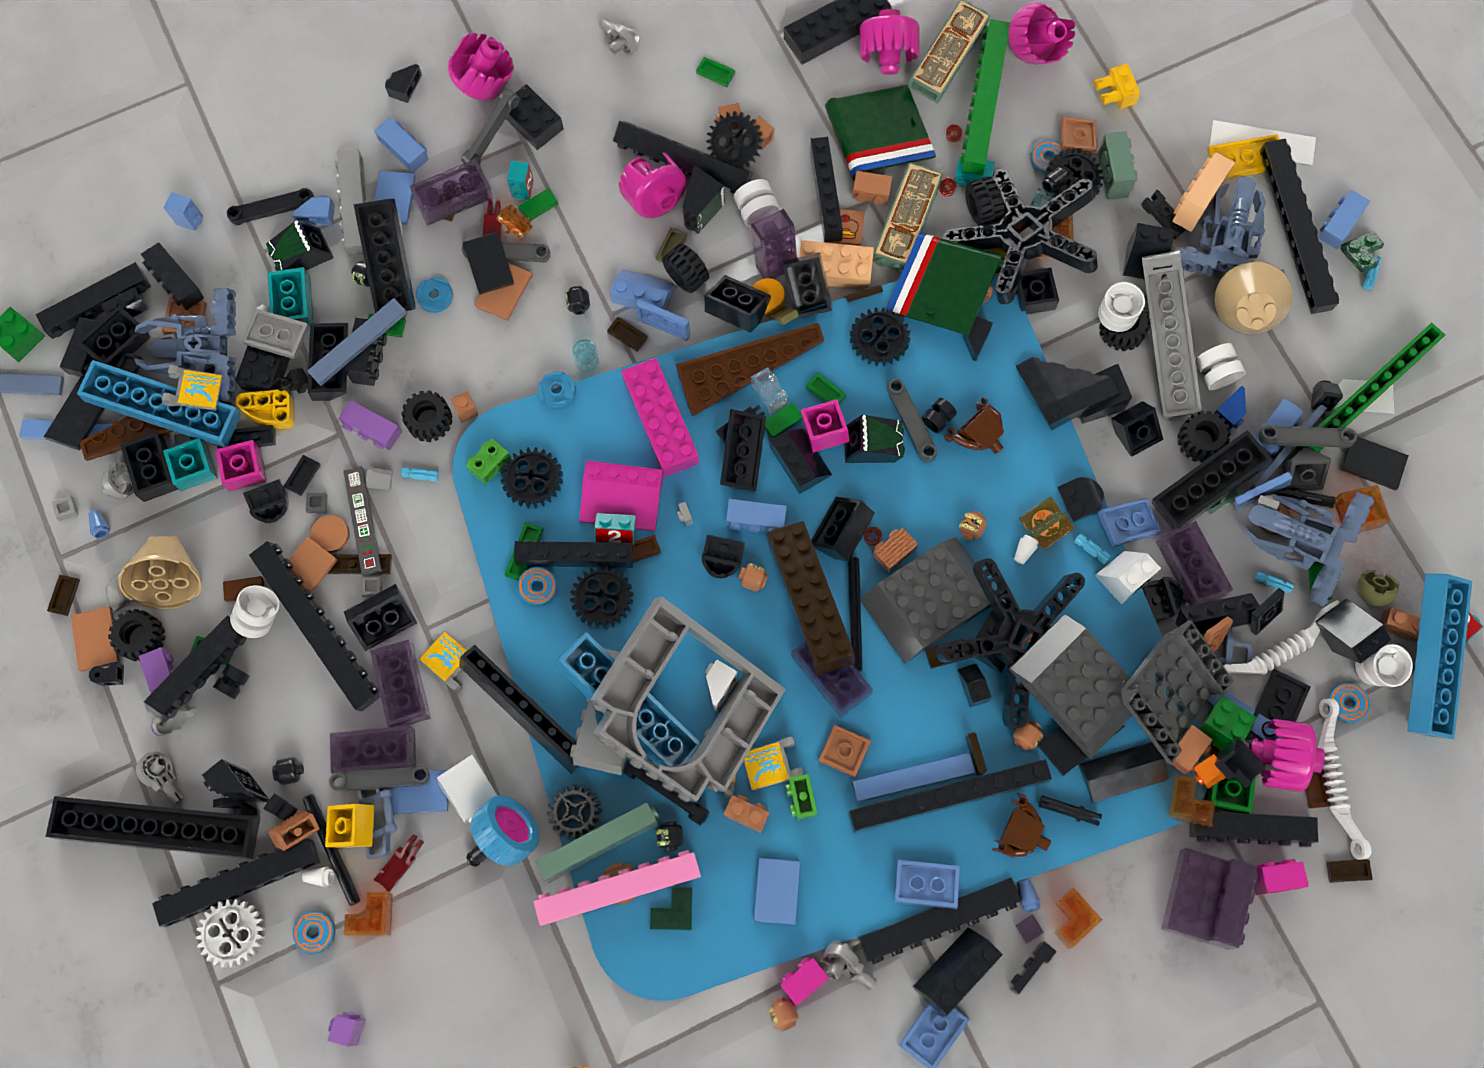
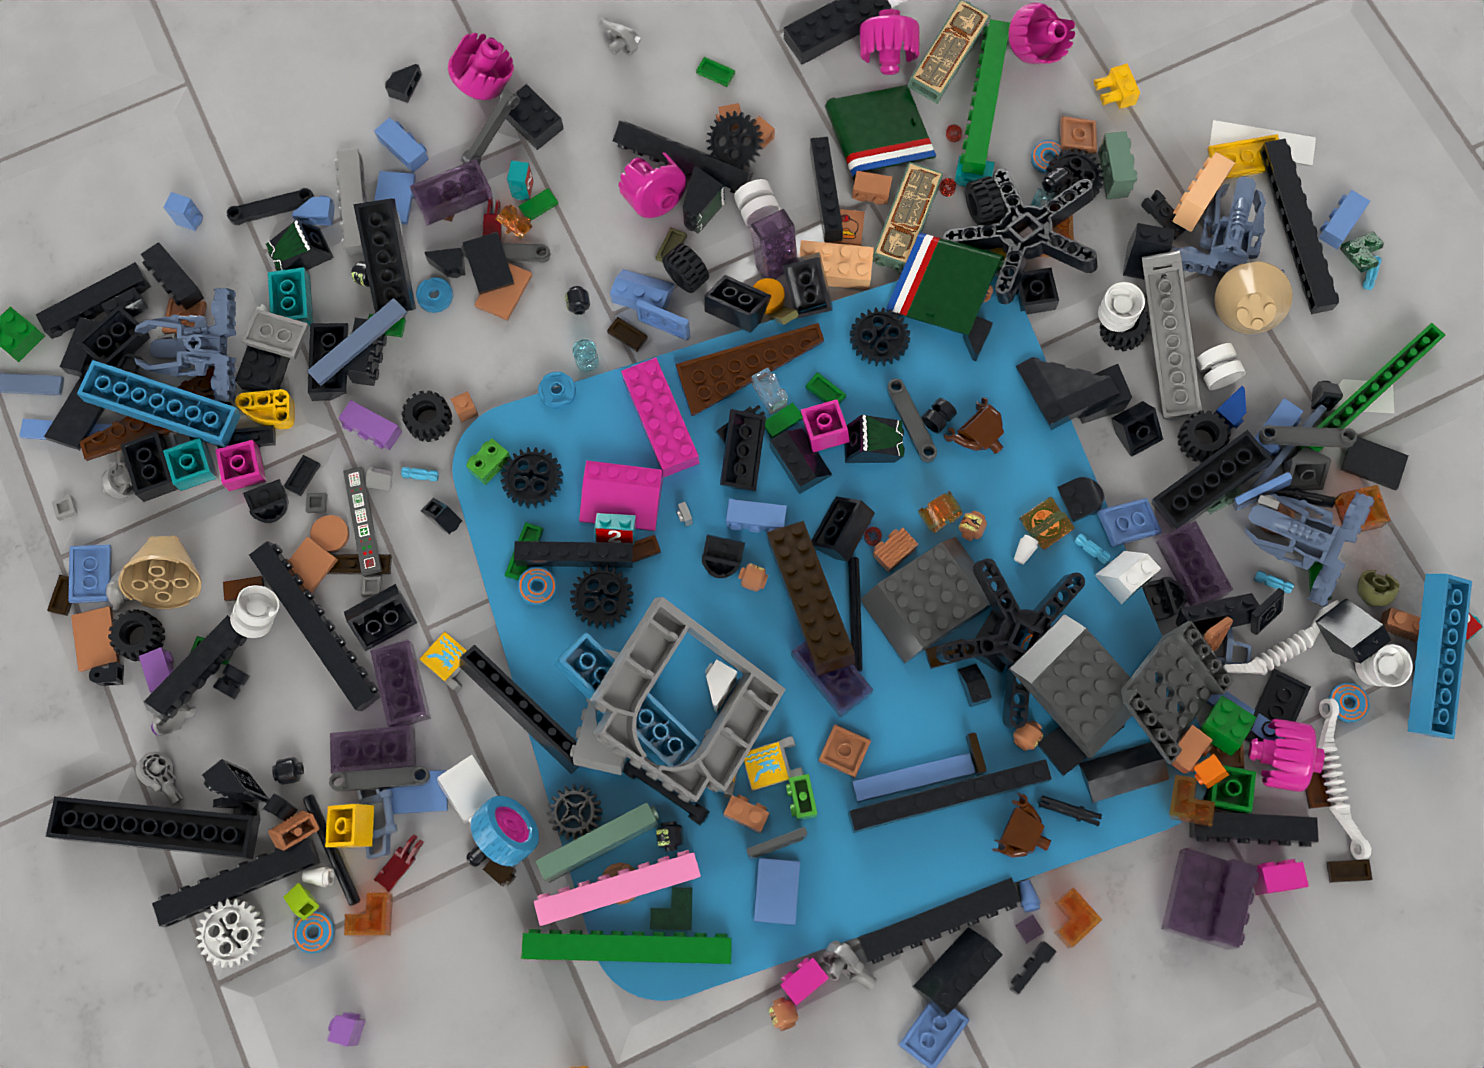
(89, 573): none -> medium blue tile
(98, 525): medium blue cone -> none
(194, 389): flag -> none
(294, 380): pearl dark grey piece -> none
(301, 901): none -> lime brick
(441, 516): none -> black slope
(447, 261): none -> black slope
(501, 874): none -> dark brown brick
(626, 948): none -> green brick
(776, 843): none -> dark grey tile
(864, 293): dark brown tile -> none
(927, 884): medium blue plate -> none
(940, 511): none -> clear orange brick
(1239, 761): black panel -> none

